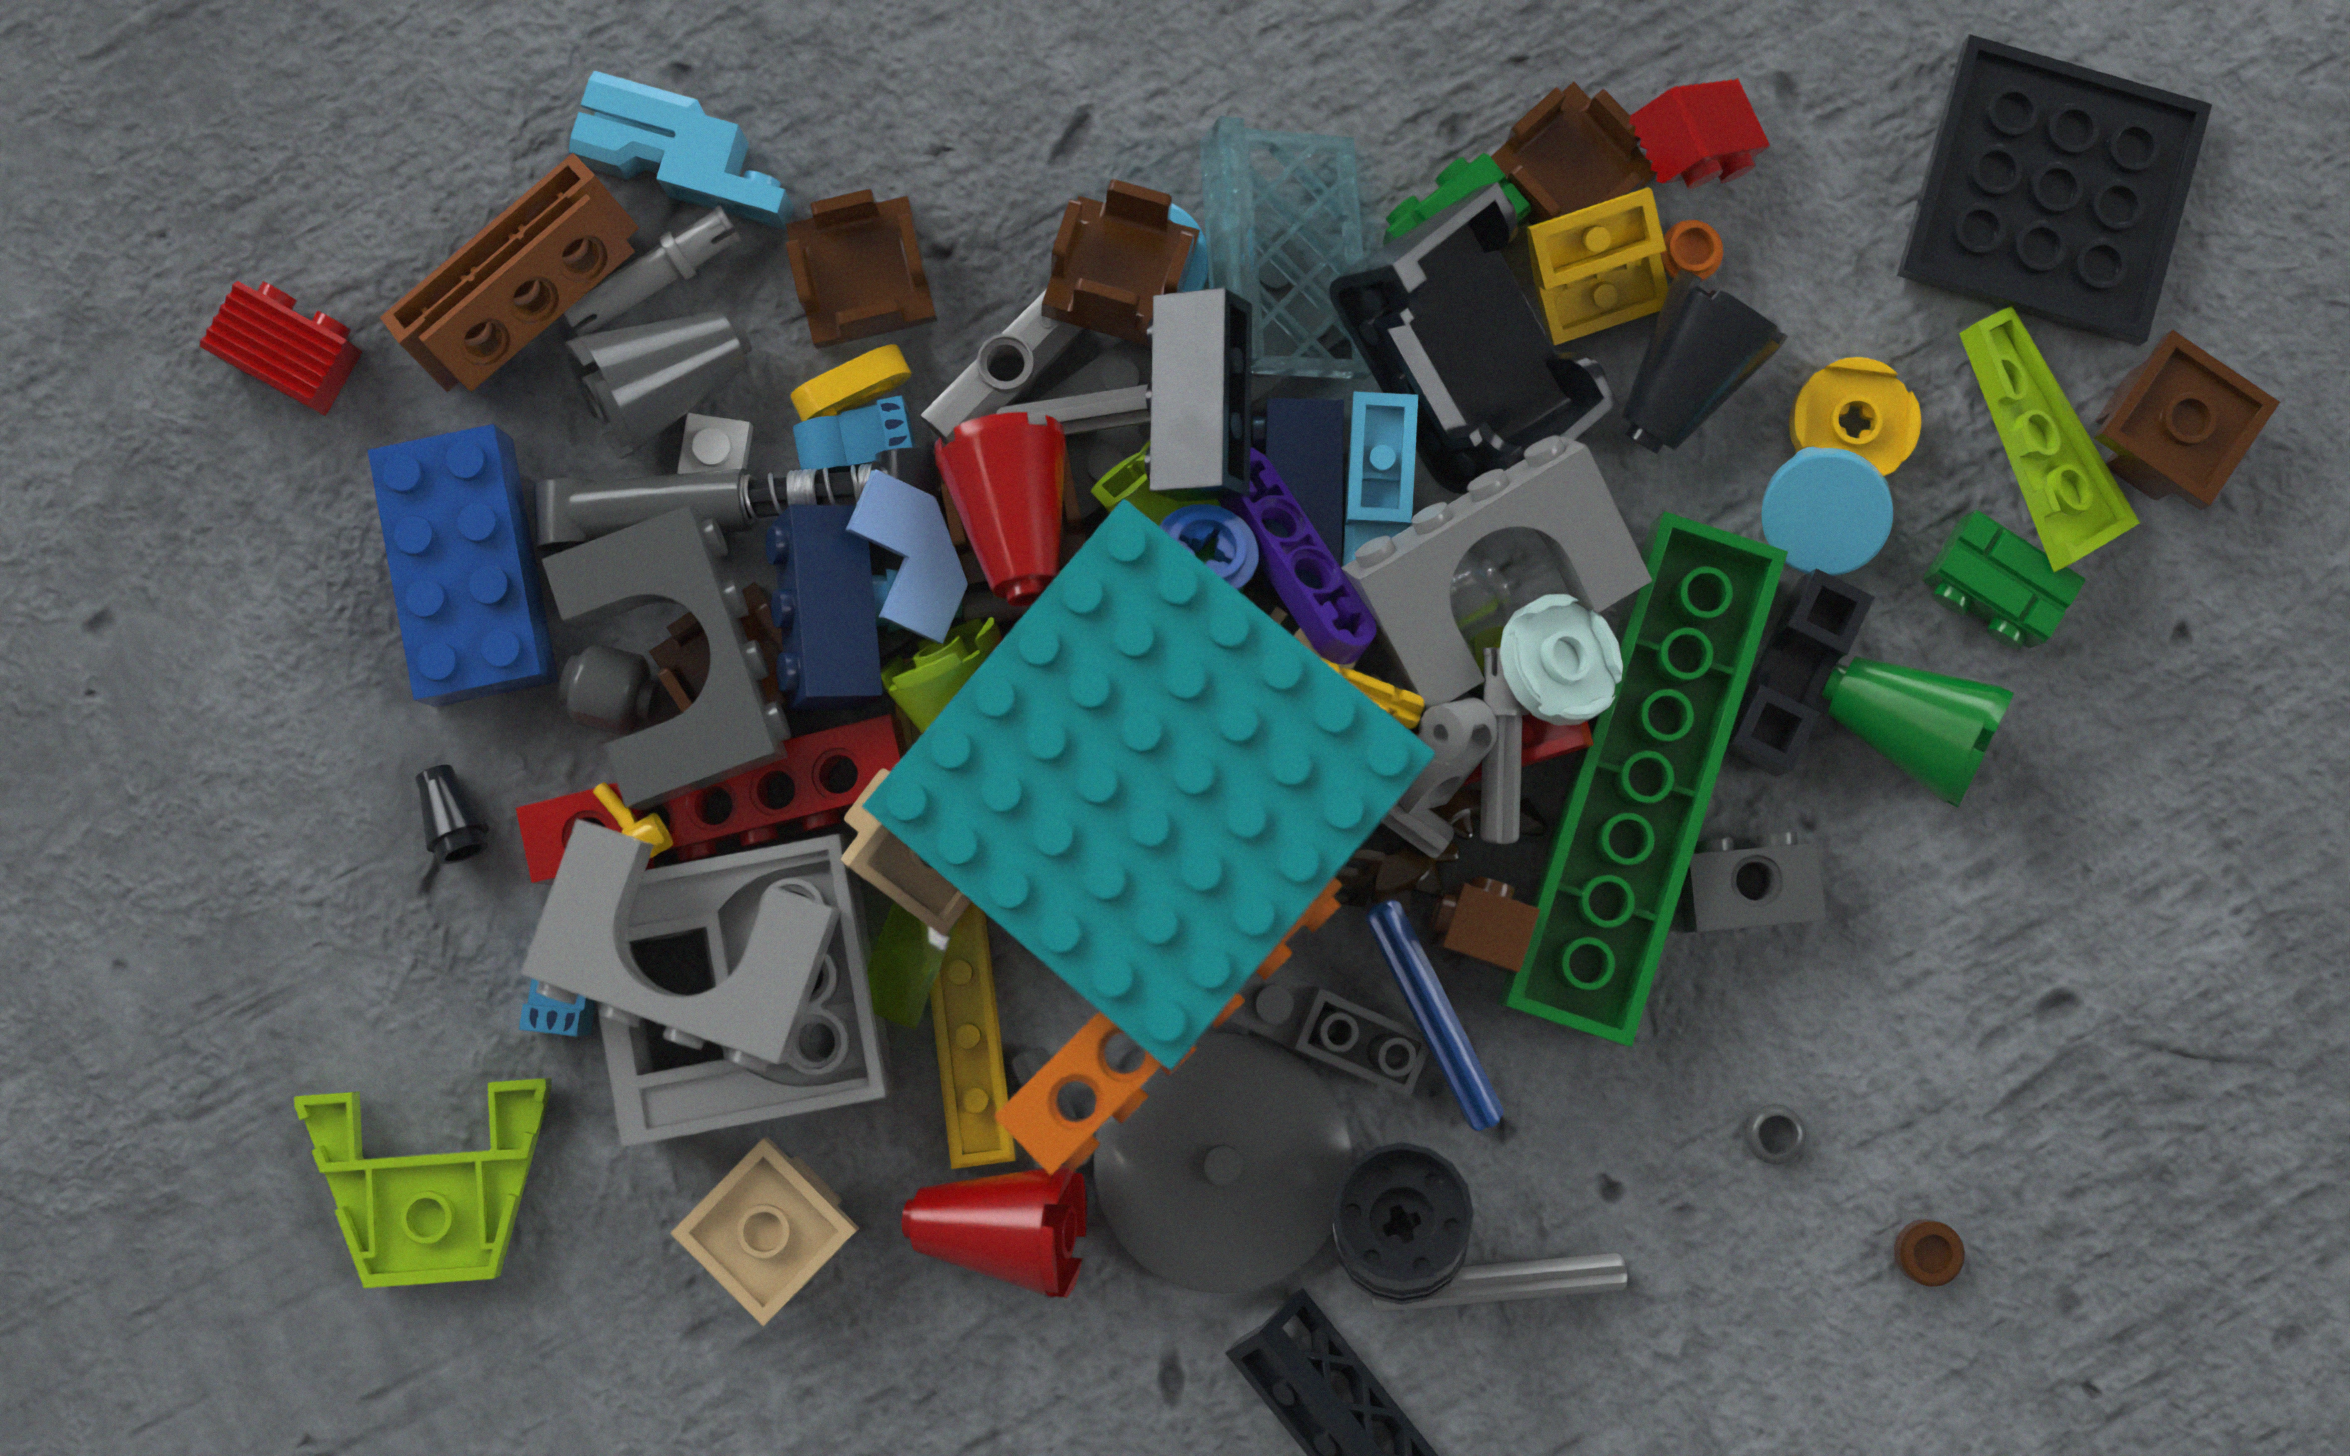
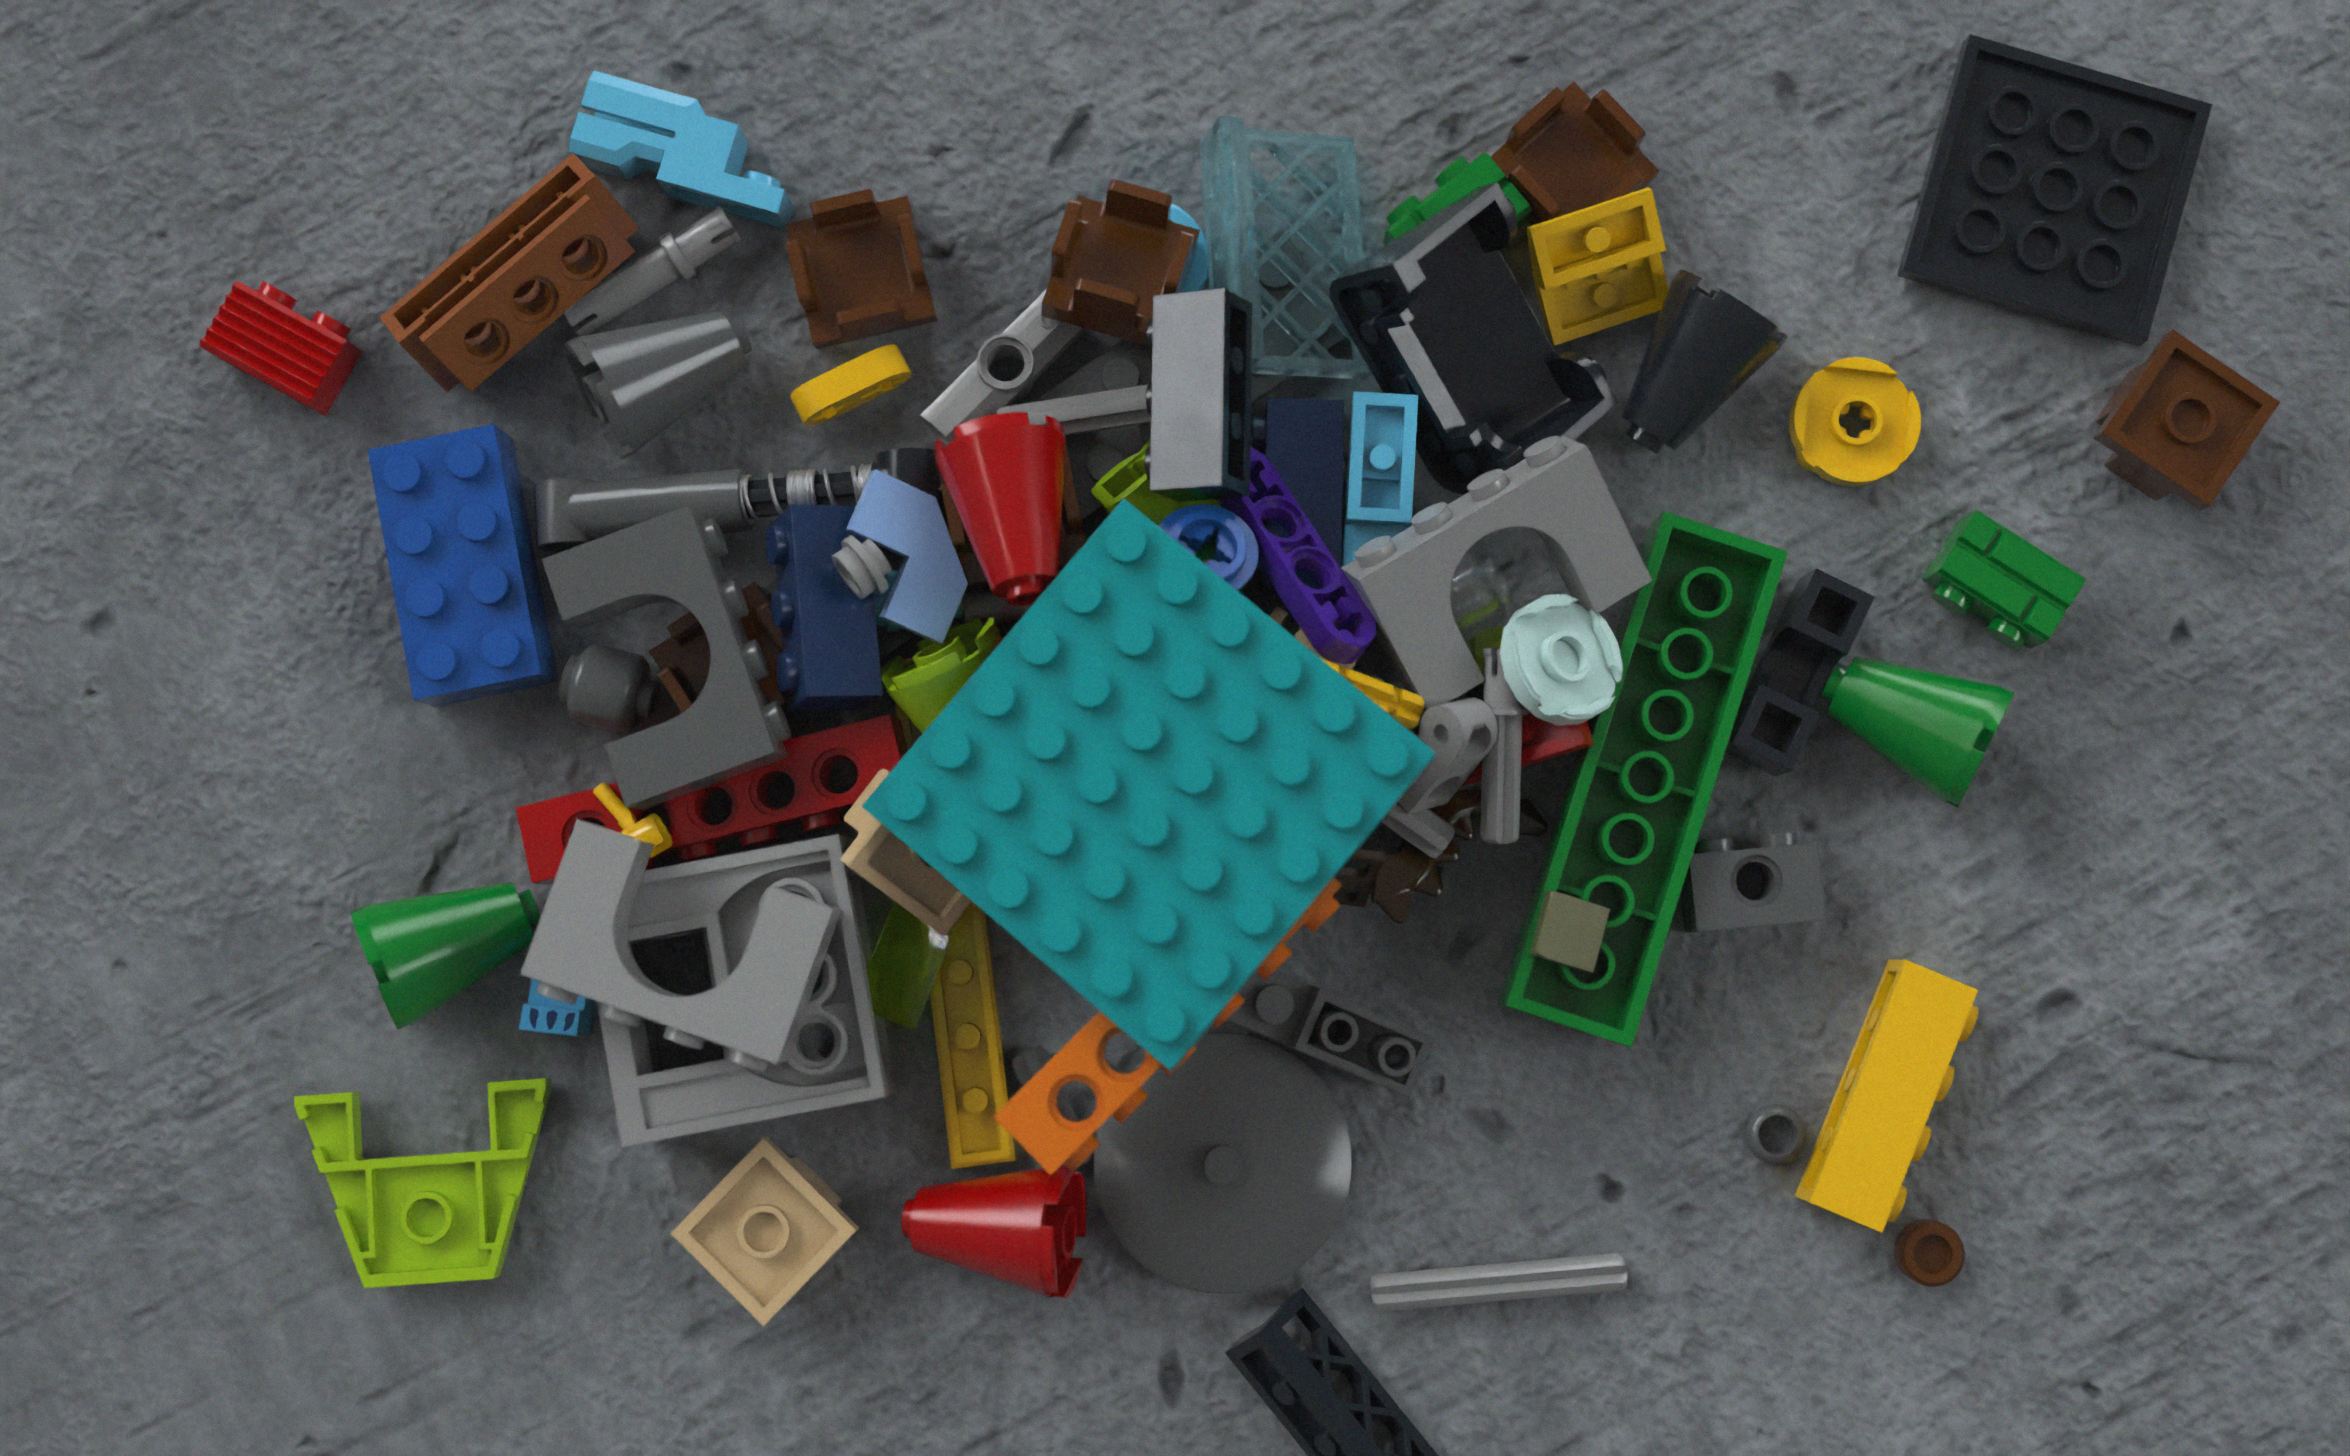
(442, 943): none -> green cone
(450, 818): black cone -> none
(714, 444): white plate -> none
(853, 436): dark azure leg -> none
(862, 566): none -> light grey plate
(1421, 1192): black wheel -> none
(1434, 1014): blue axle -> none
(1483, 924): reddish brown brick -> none
(1569, 931): none -> olive slope
(1693, 248): orange plate -> none
(1700, 133): red brick -> none
(1827, 510): medium azure tile -> none
(1888, 1094): none -> yellow brick
(2051, 454): lime wing -> none

